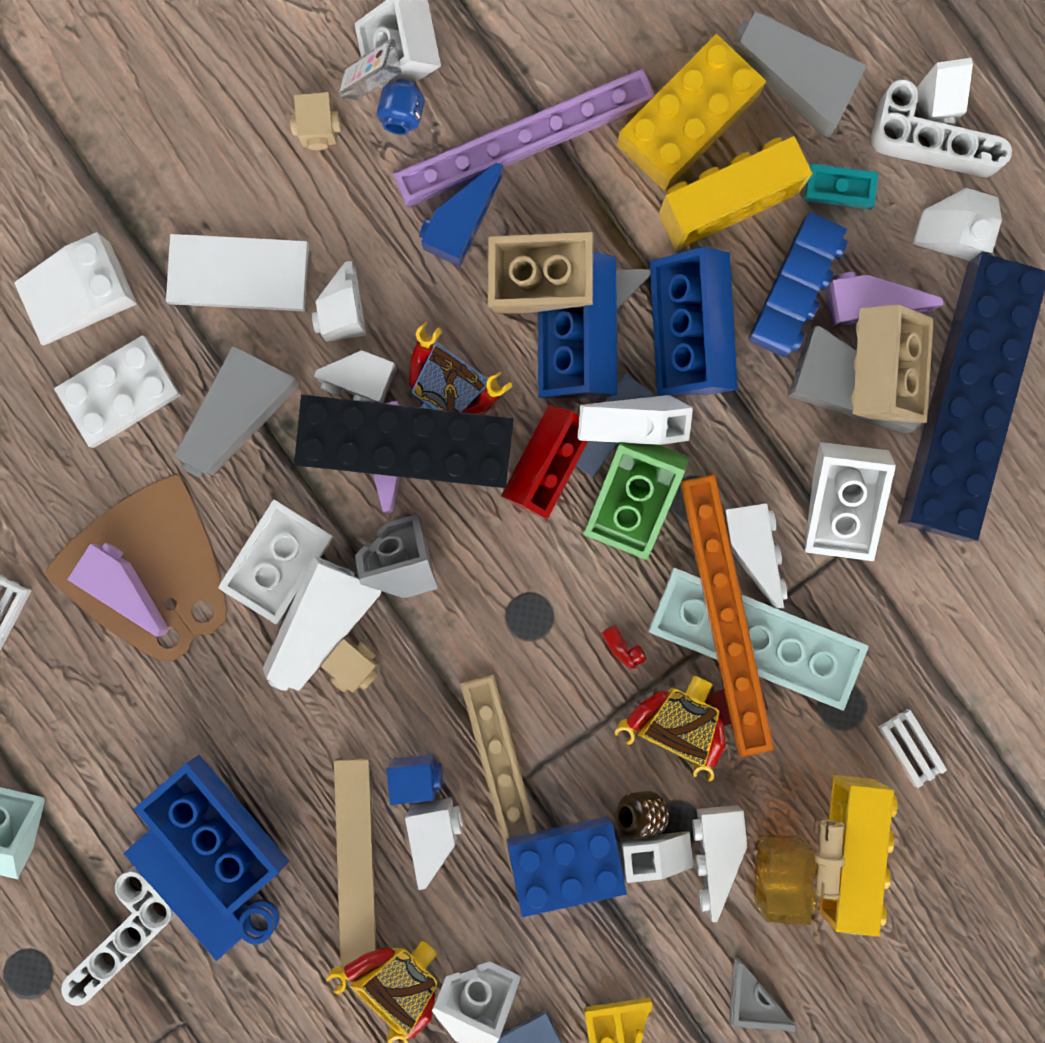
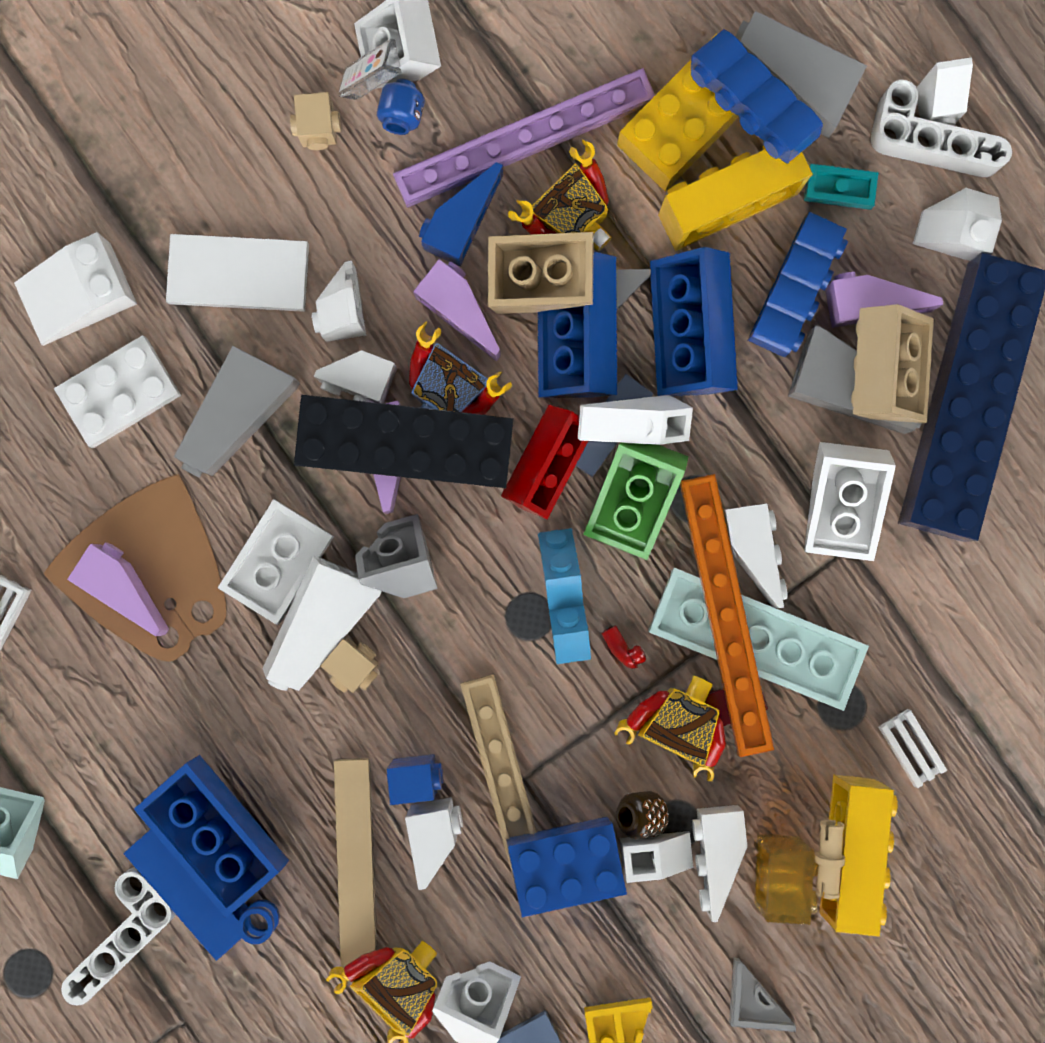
(452, 300): none -> lavender slope
(564, 596): none -> dark azure arch
(572, 204): none -> torso
(756, 96): none -> blue brick

